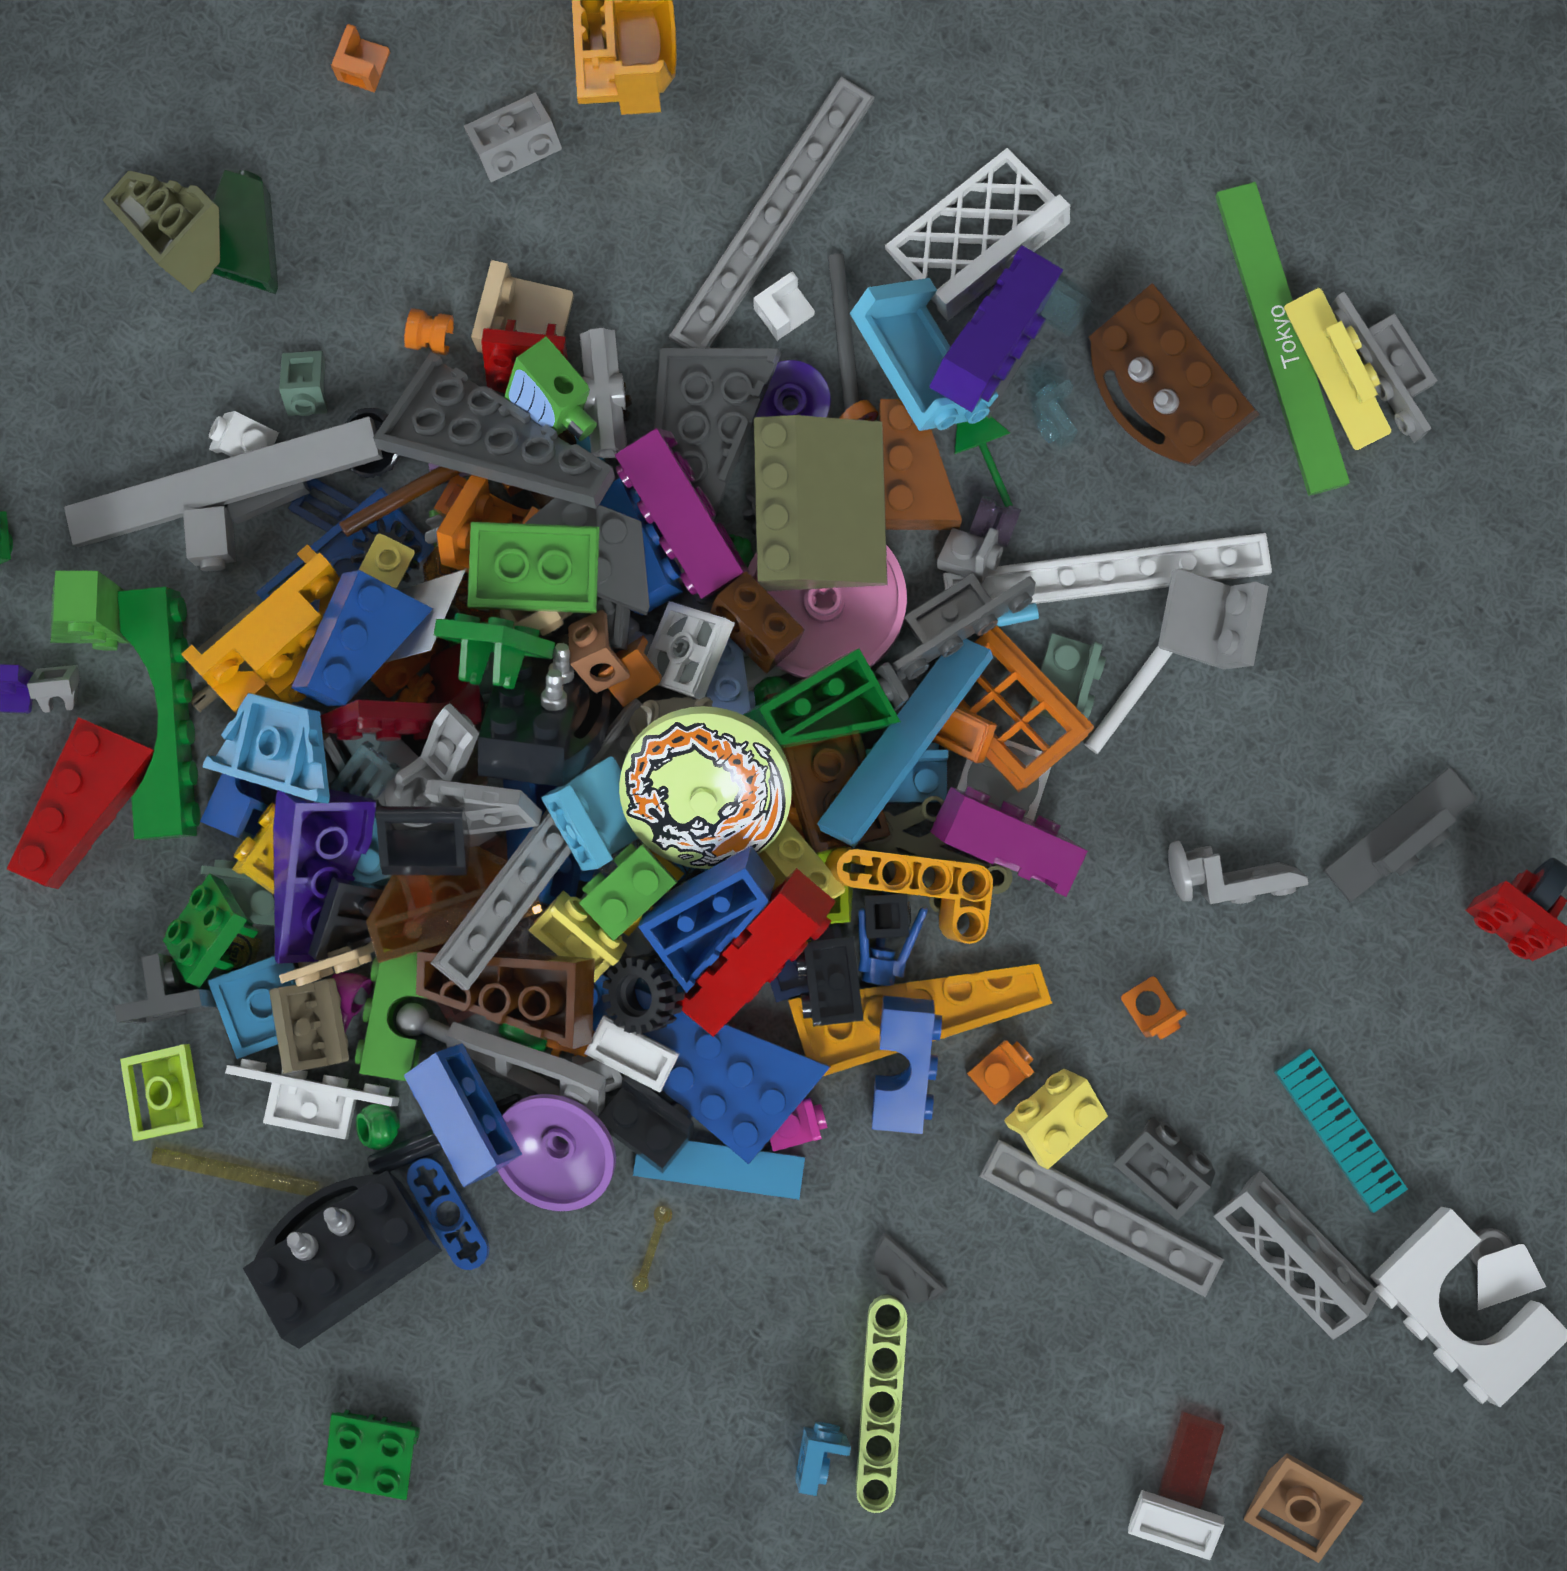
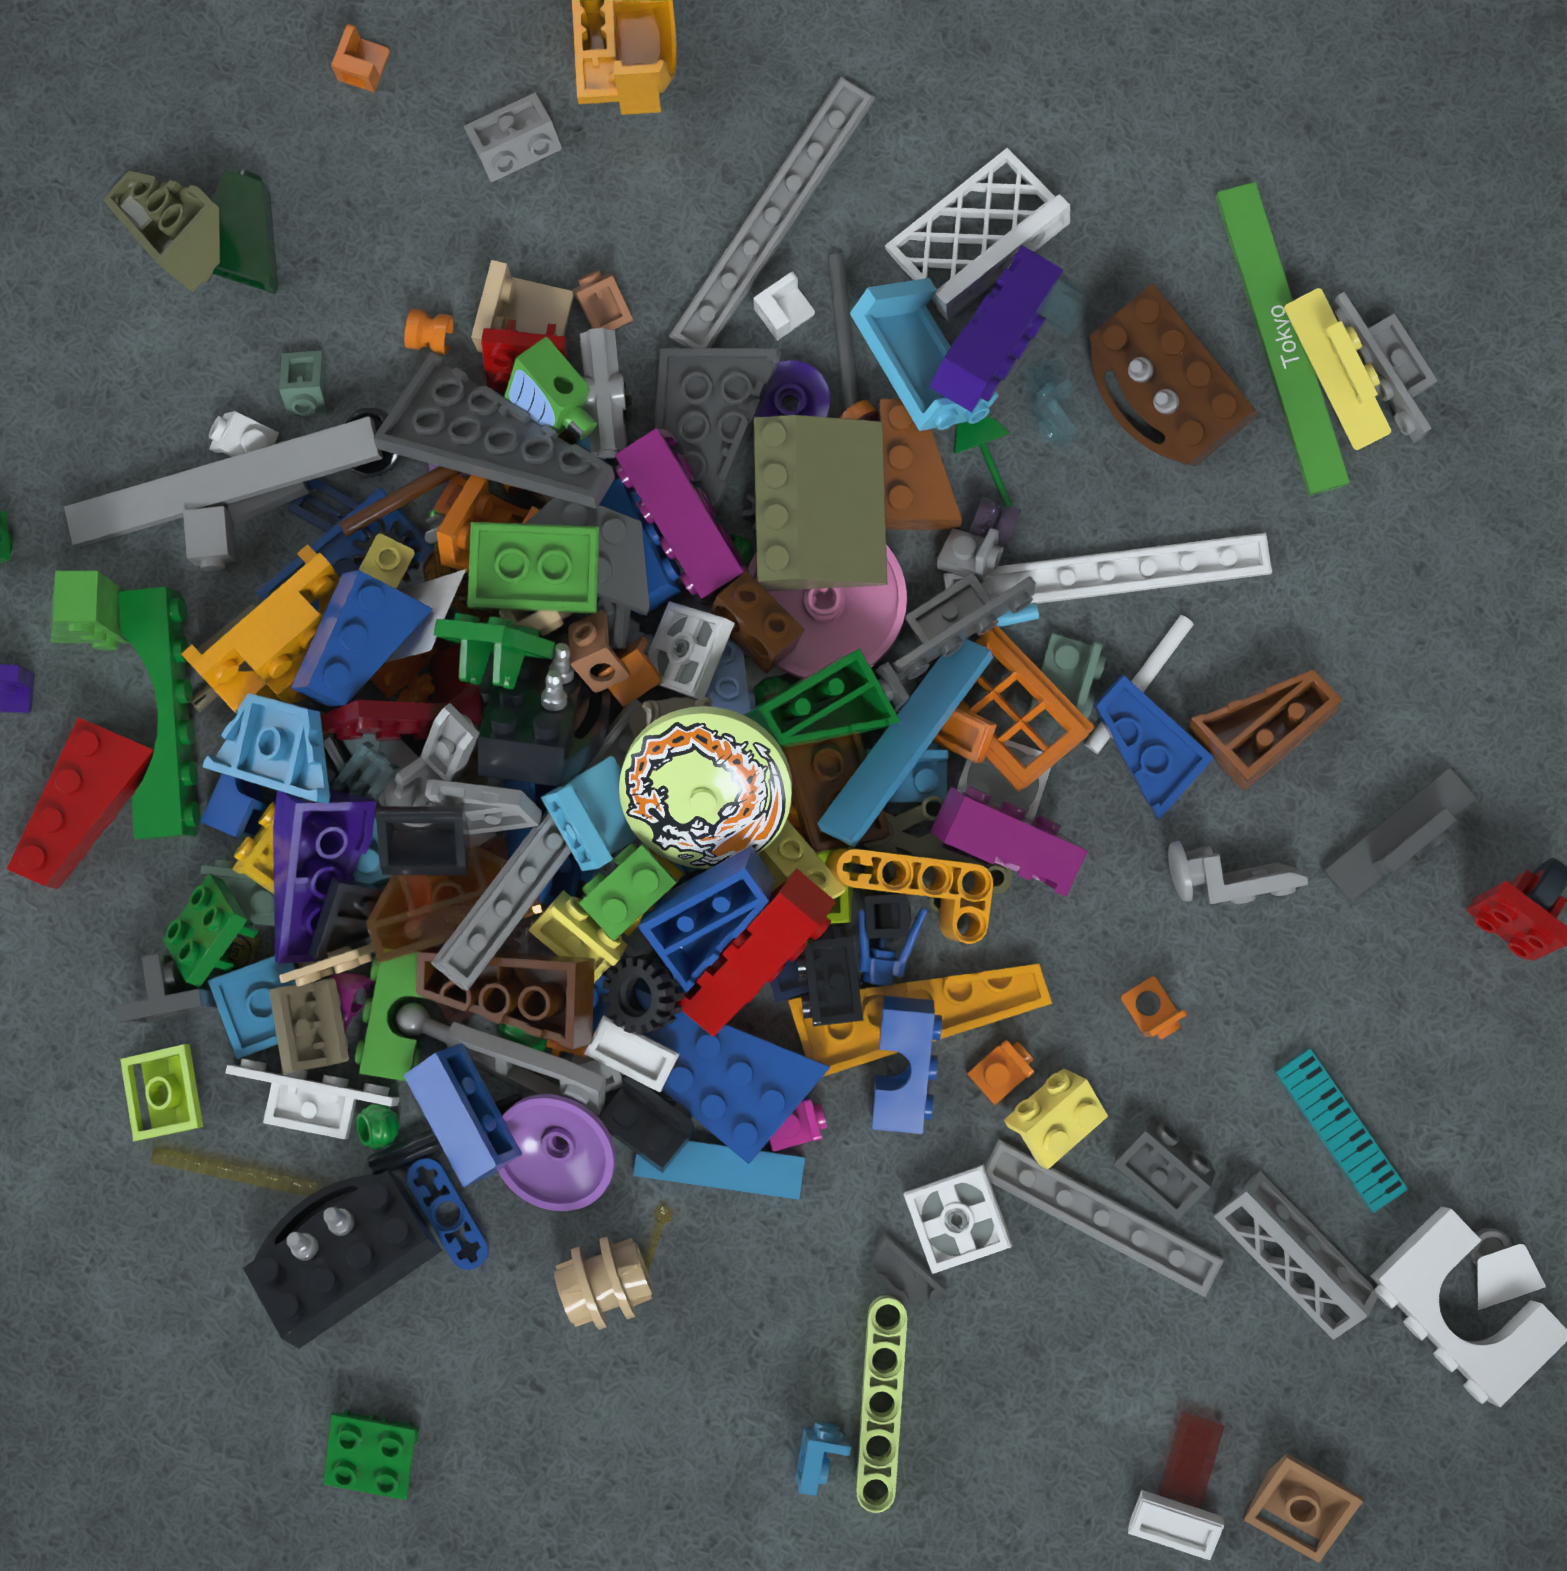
(54, 682): light grey tile -> none
(602, 301): none -> nougat bracket
(603, 1282): none -> tan piece
(958, 1219): none -> white piece
(1151, 744): none -> blue wing
(1213, 620): light grey bracket -> none
(1264, 728): none -> dark orange wedge

